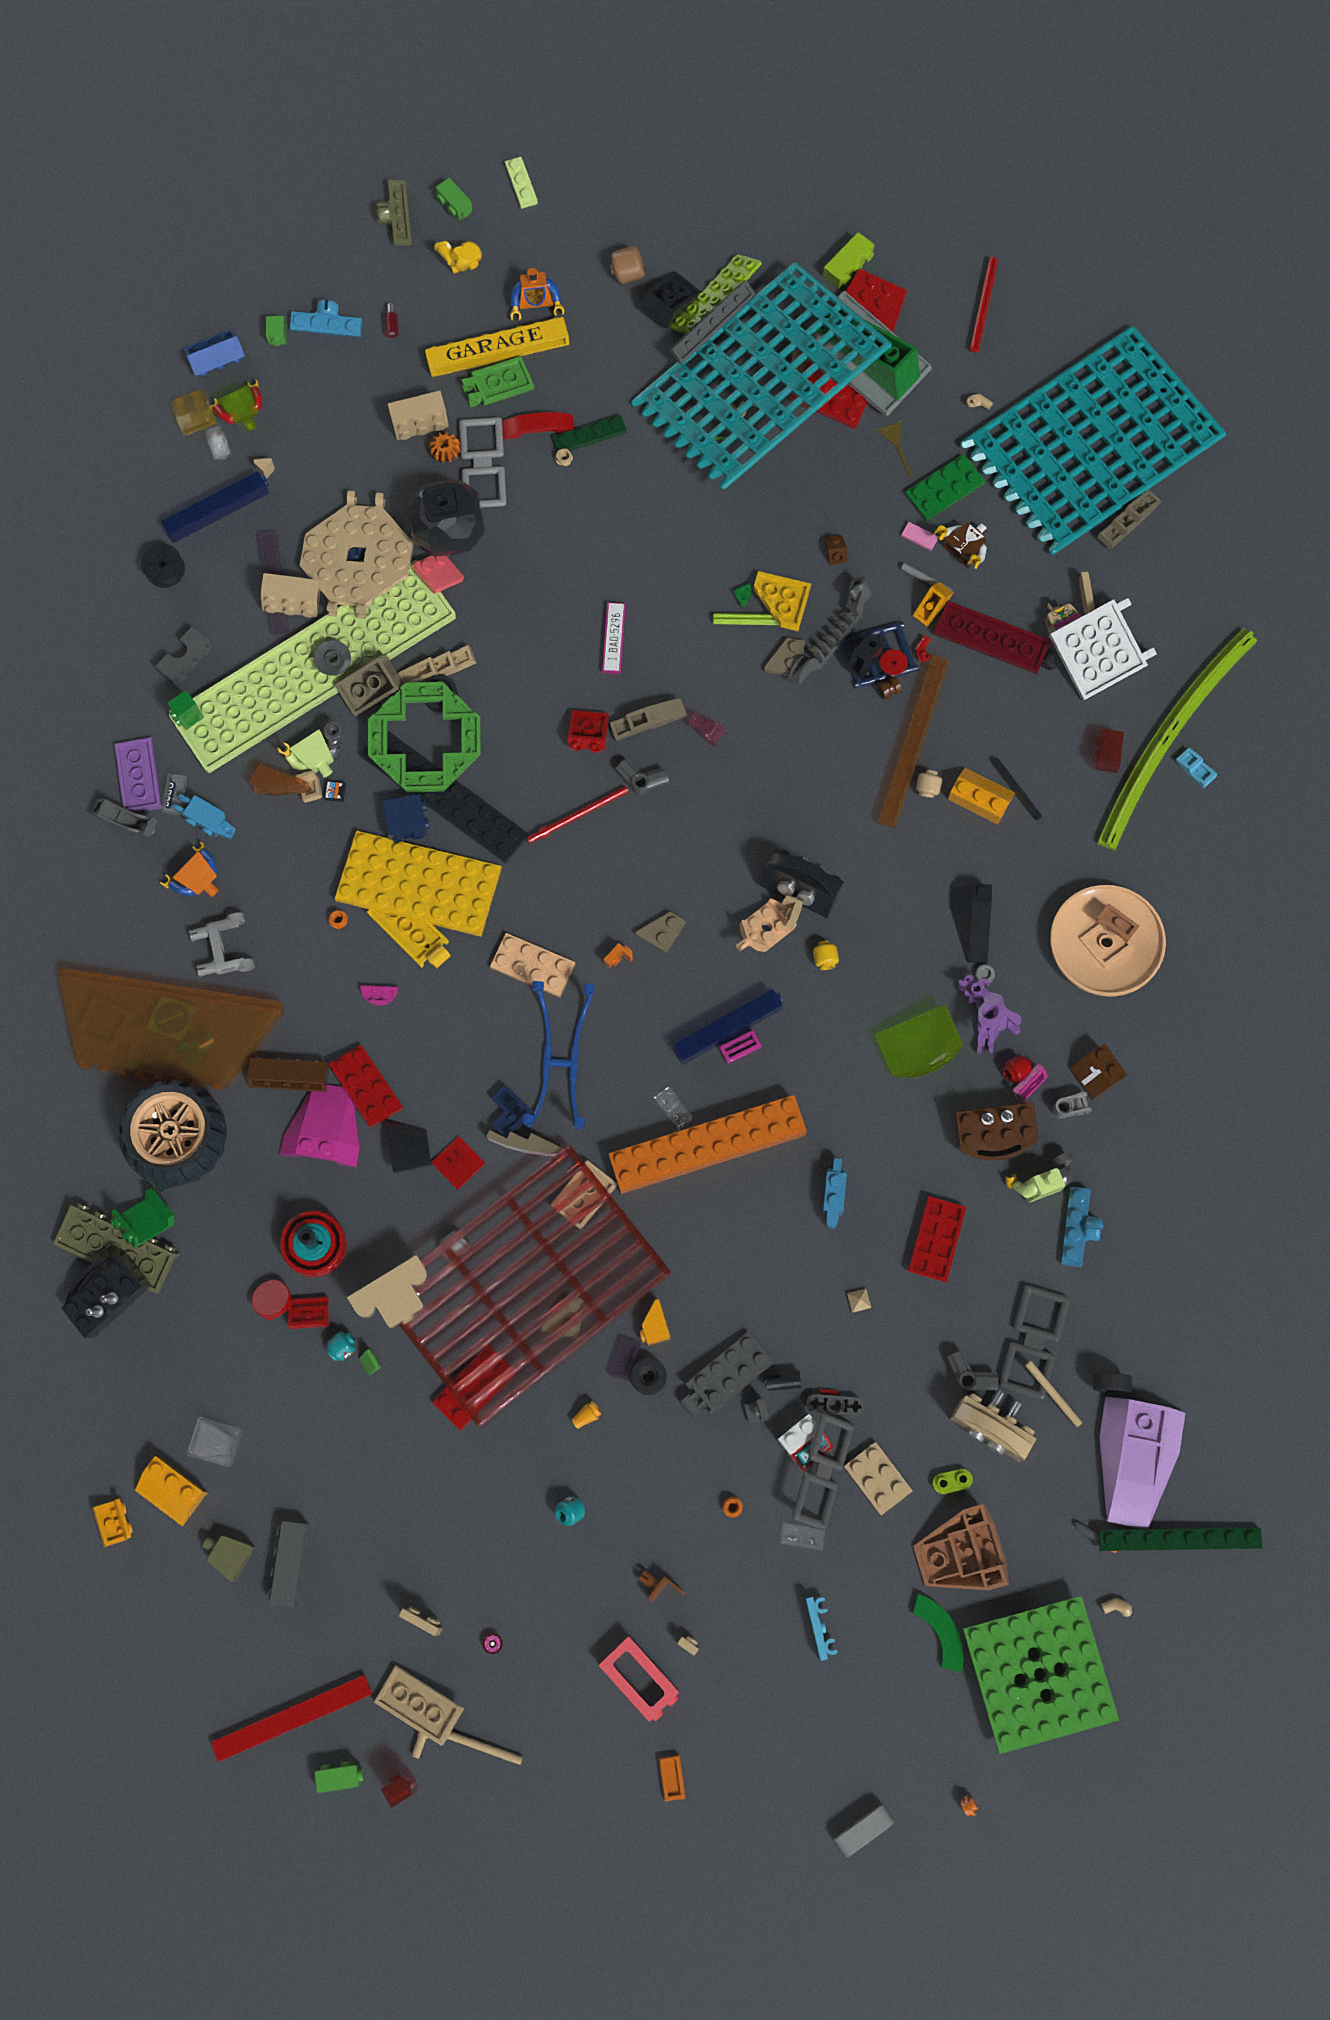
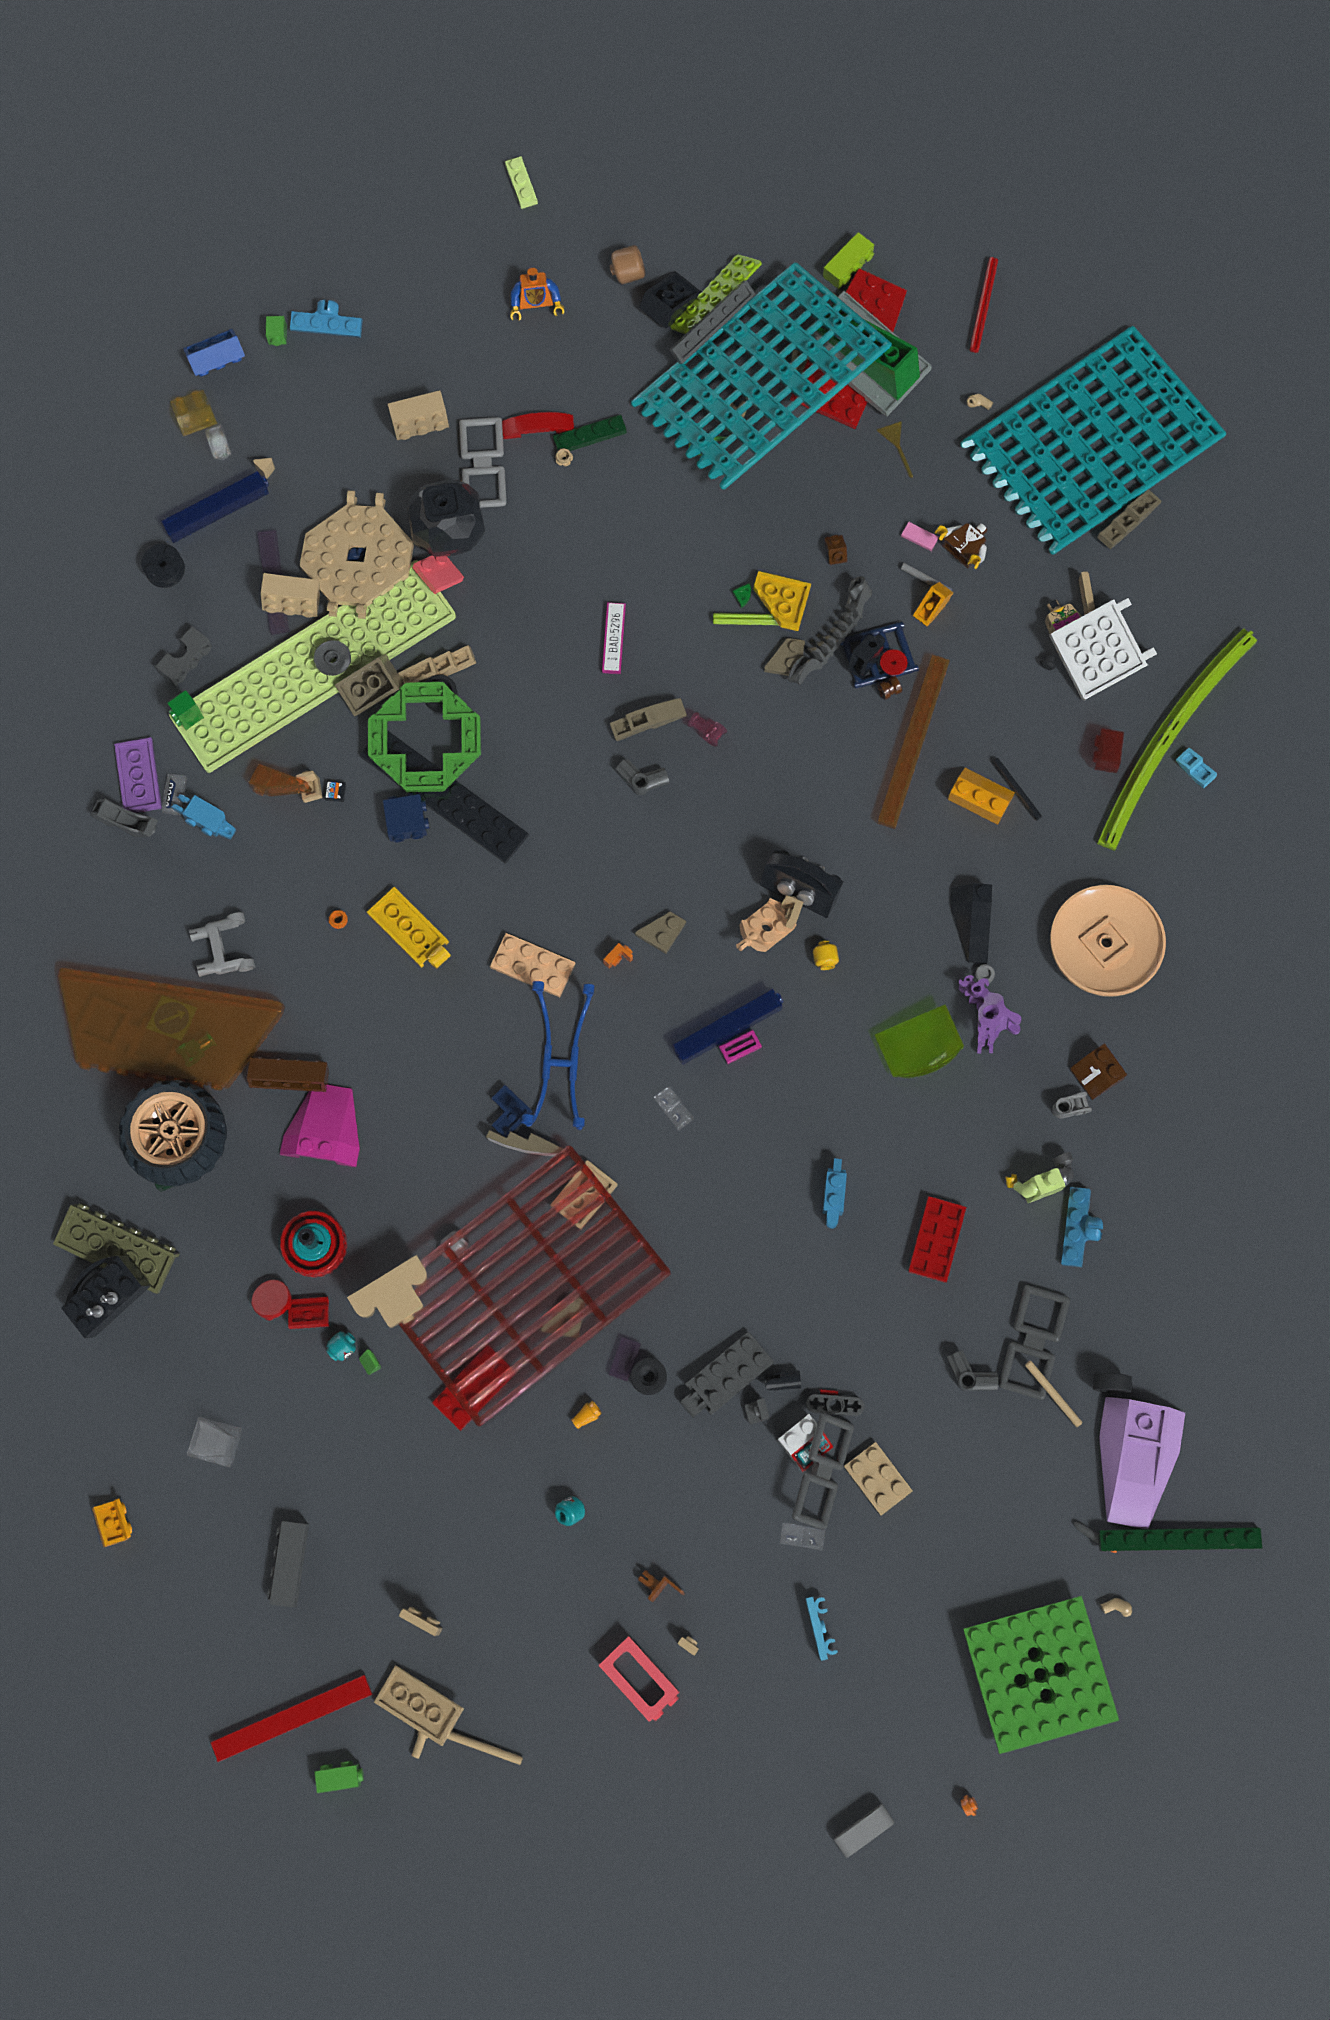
(143, 1219): green panel -> none
(170, 1490): light orange slope -> none
(195, 875): orange torso -> none
(228, 1555): olive torso -> none
(240, 406): clear neon green torso -> none
(313, 752): yellowish green torso -> none
(365, 1086): red plate -> none
(379, 994): dark pink tile -> none
(391, 322): dark red piece -> none
(396, 212): olive plate -> none
(399, 1788): clear red brick -> none
(407, 1147): black slope -> none
(418, 883): yellow plate -> none
(439, 449): orange gear -> none
(454, 199): bright green brick -> none
(458, 1163): red piece -> none
(461, 257): yellow head -> none
(492, 1643): tile -> none
(497, 346): yellow brick -> none
(498, 382): bright green tile -> none
(545, 831): red bar -> none
(588, 731): red plate -> none
(655, 1326): light orange slope -> none
(672, 1778): orange tile -> none
(707, 1144): orange brick -> none
(737, 1502): orange plate -> none
(859, 1300): tan slope -> none
(920, 649): red arm -> none
(929, 784): tan head -> none
(945, 488): green plate -> none
(946, 1630): green tile -> none
(952, 1481): lime plate -> none
(964, 1553): nougat wedge -> none
(992, 637): dark red plate -> none
(996, 1129): reddish brown piece -> none
(998, 1432): tan piece -> none
(1017, 1068): red head -> none
(1030, 1083): dark pink tile -> none
(1117, 922): nougat plate -> none

